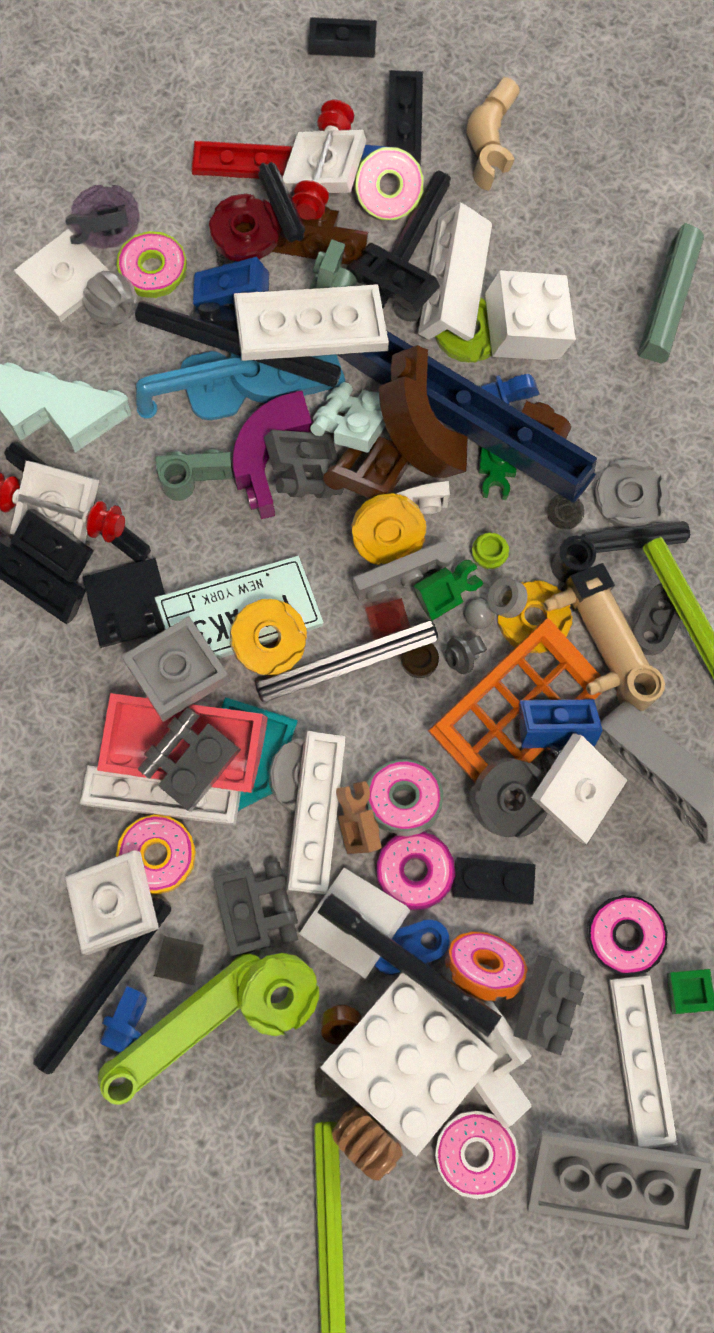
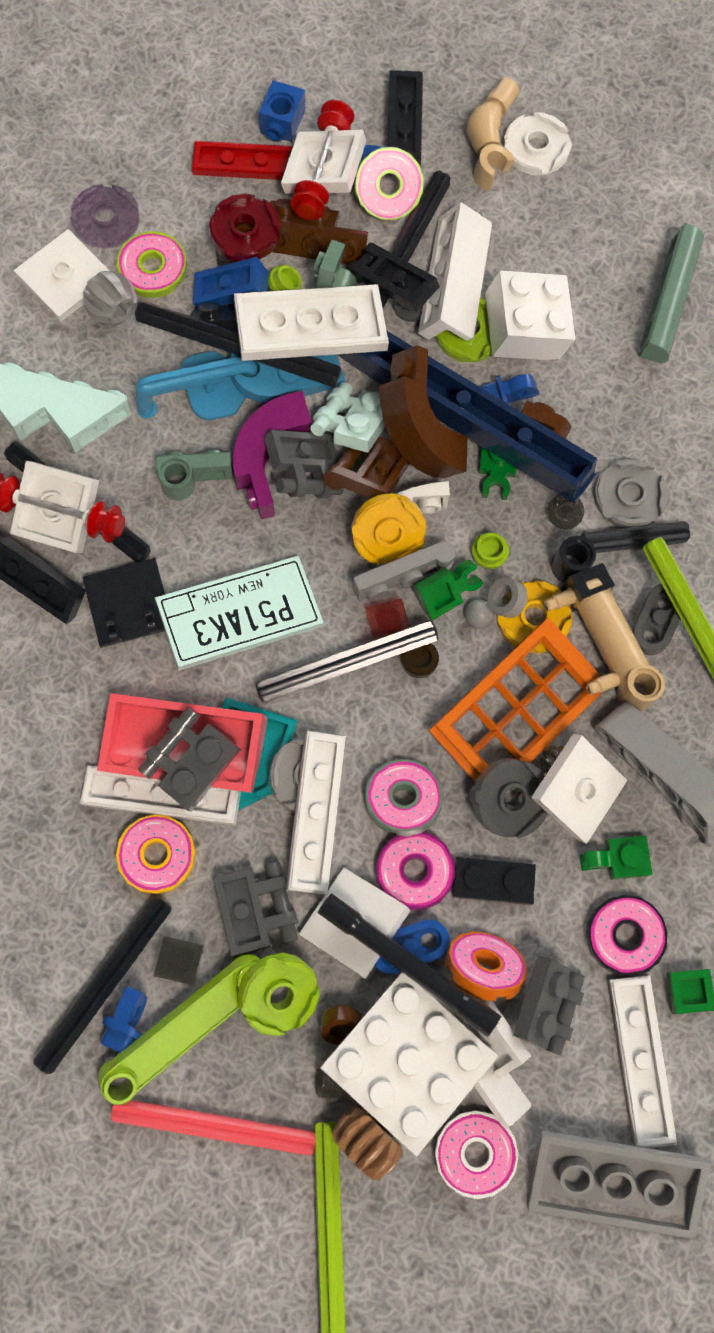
(52, 545): black plate -> none
(107, 220): black plate -> none
(111, 902): white plate -> none
(176, 668): light grey plate -> none
(215, 1127): none -> coral axle
(281, 202): black axle -> none
(282, 111): none -> blue brick
(284, 278): none -> lime plate
(290, 630): yellow tile -> none
(342, 37): black plate -> none
(358, 825): medium nougat plate -> none
(461, 654): dark grey plate -> none
(535, 160): none -> white tile
(555, 721): blue slope -> none
(623, 856): none -> green plate

